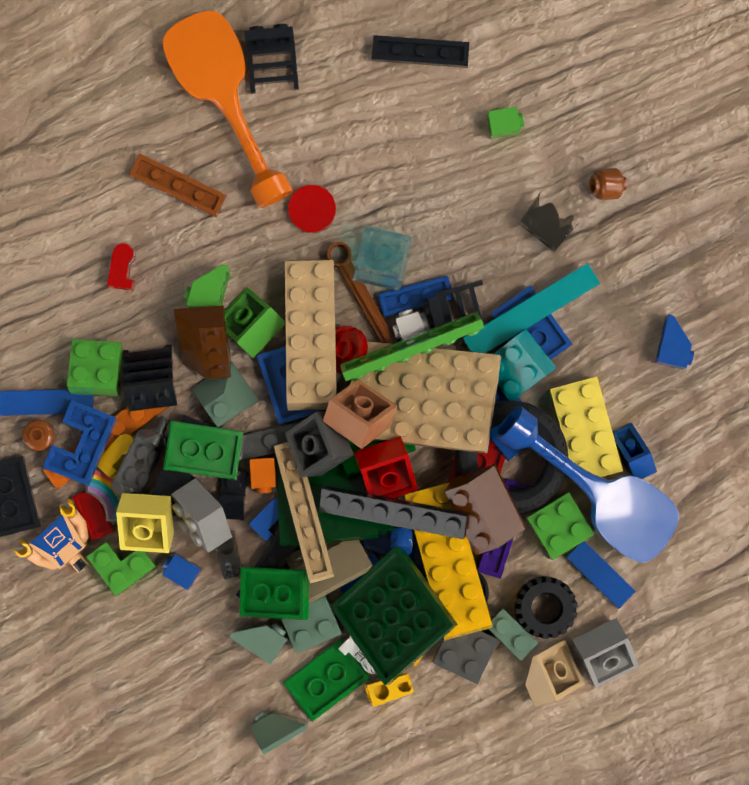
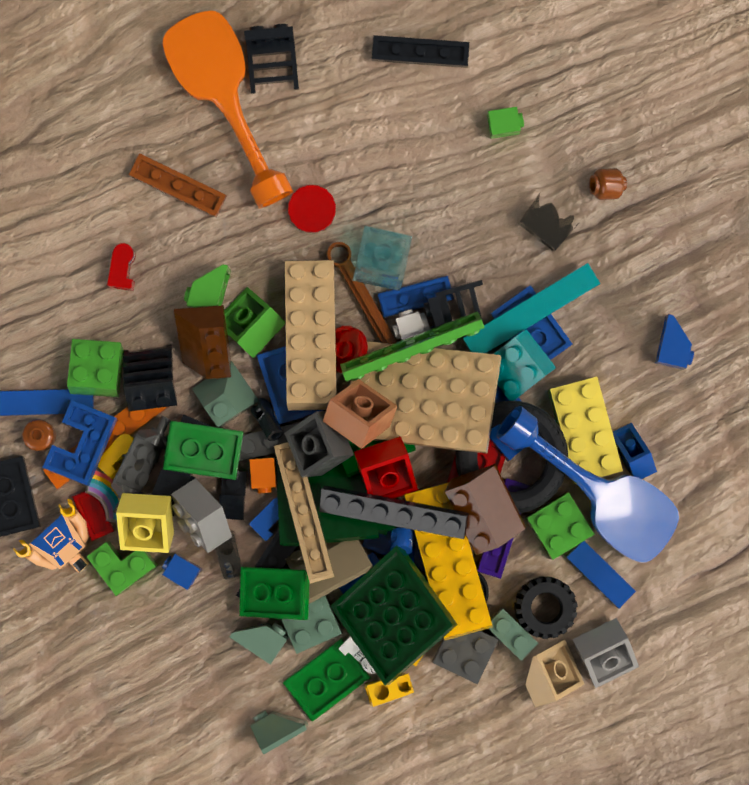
(267, 420): none -> black bar

